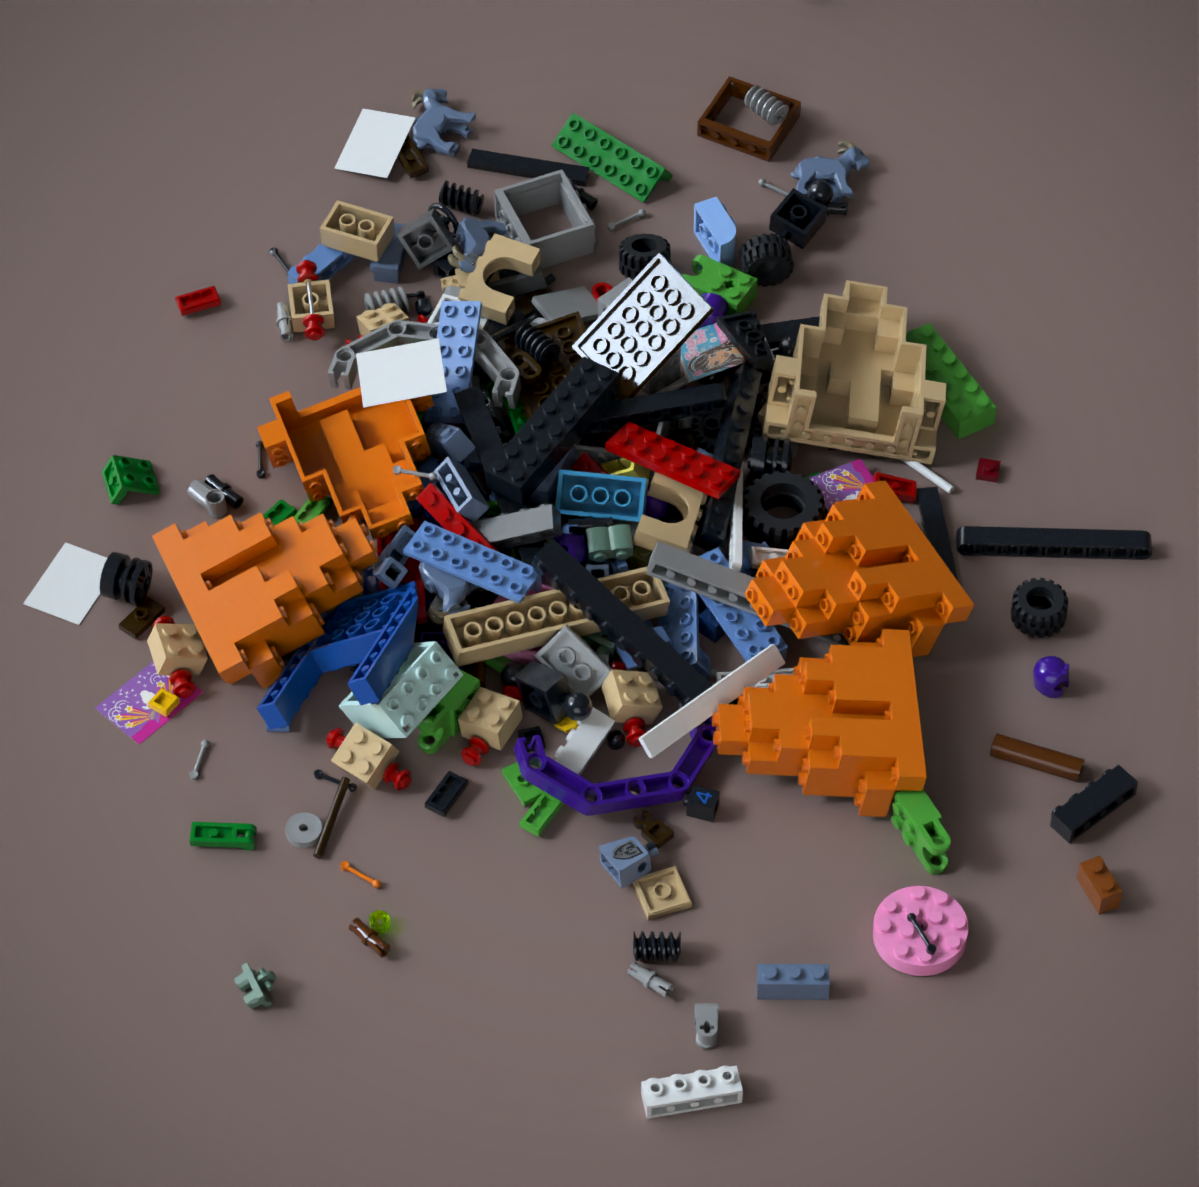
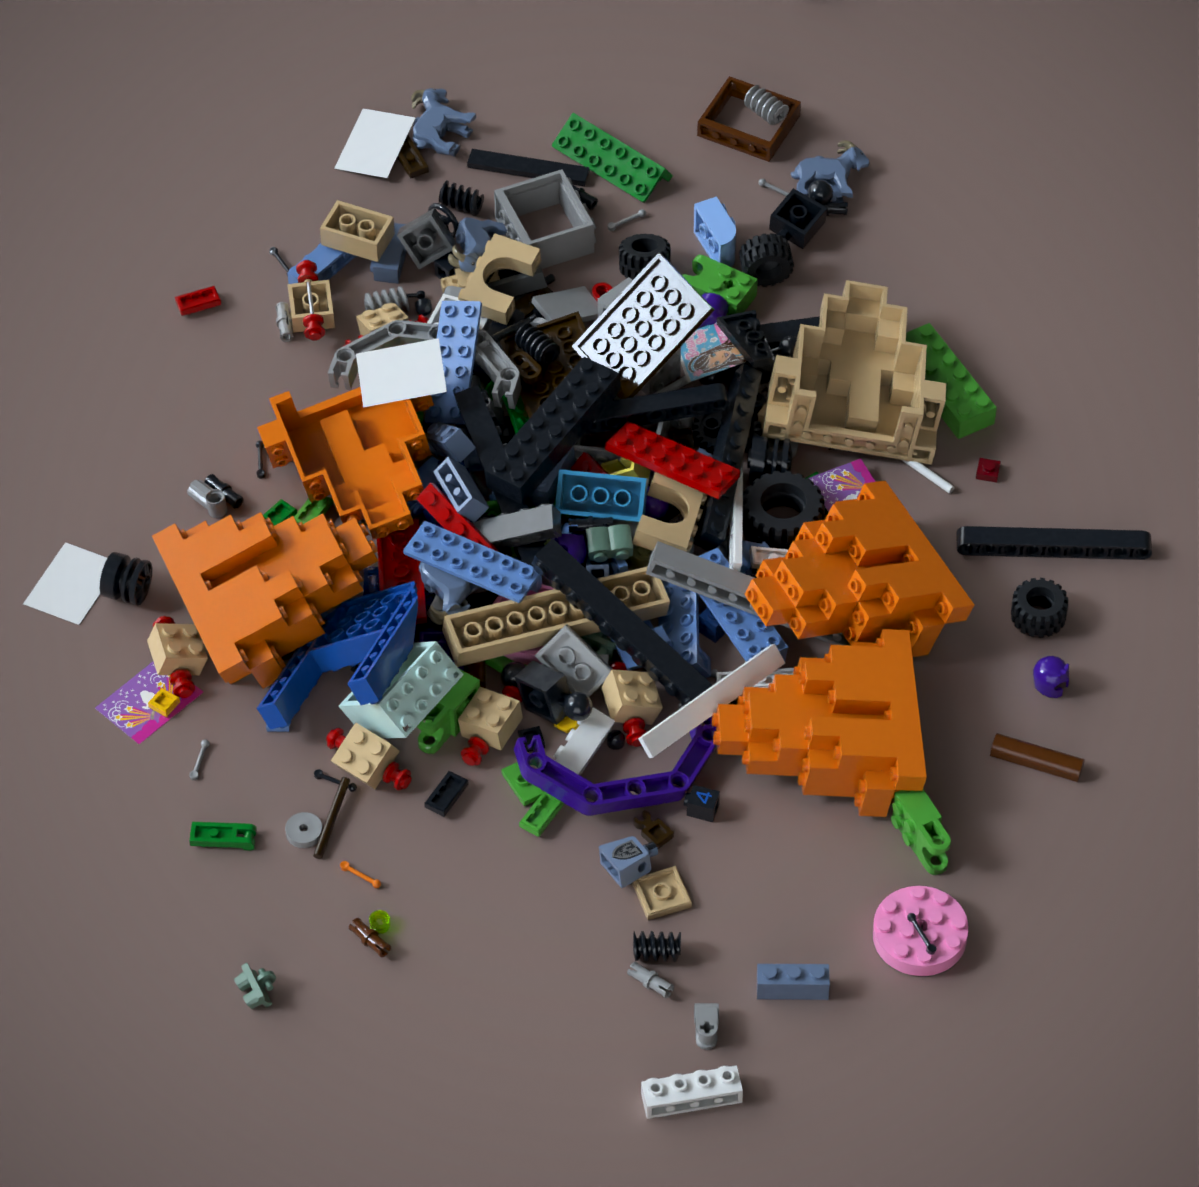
(126, 475): green bracket -> none
(141, 617): dark brown plate -> none
(391, 561): sand blue arch -> none
(397, 471): light grey hinge -> none
(903, 488): red plate -> none
(934, 524): black tile -> none
(1093, 803): black brick -> none
(1099, 885): dark orange brick -> none

